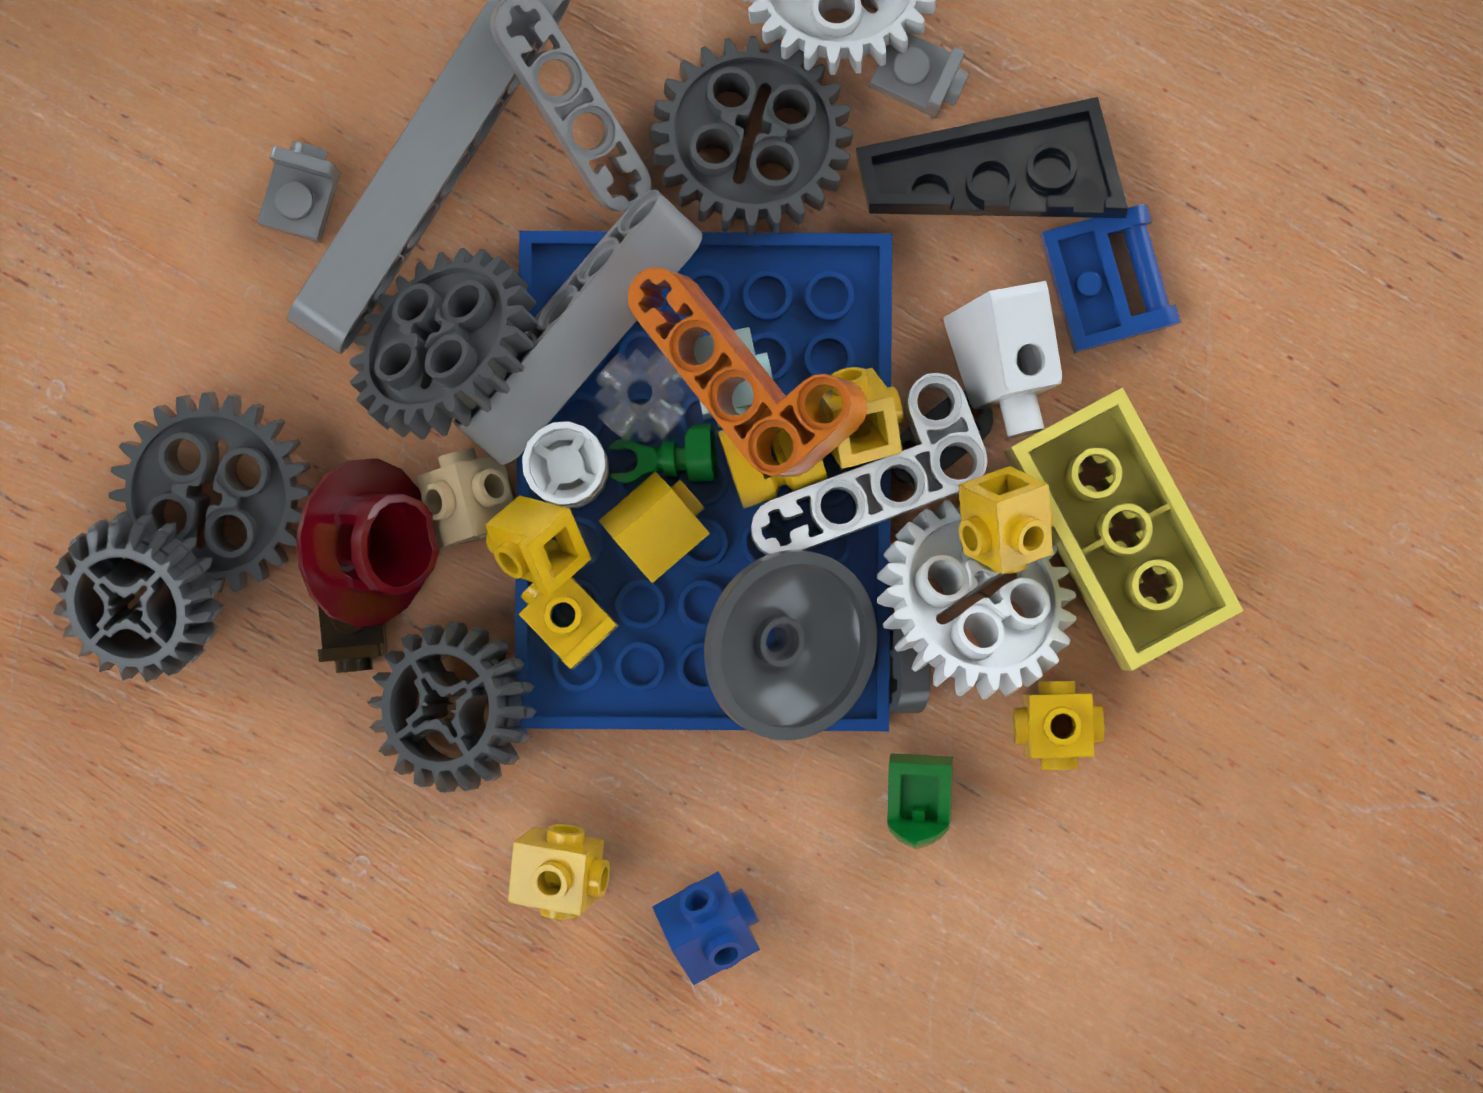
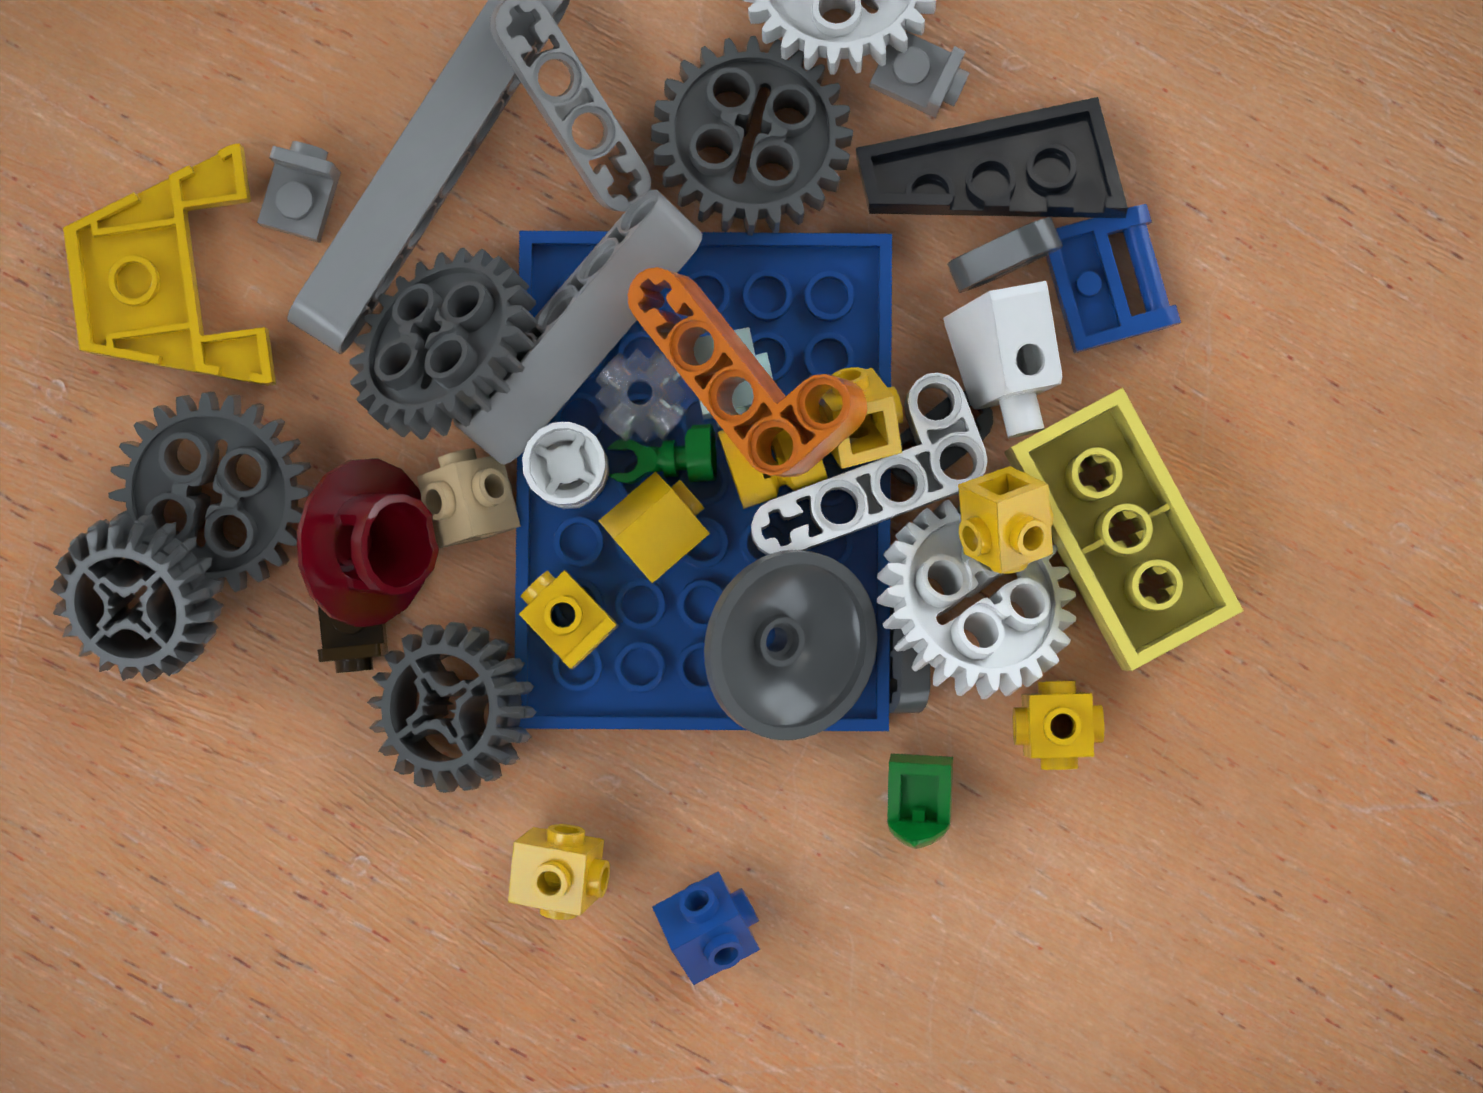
(139, 281): none -> yellow wing
(524, 546): yellow brick -> none
(1005, 254): none -> dark grey beam

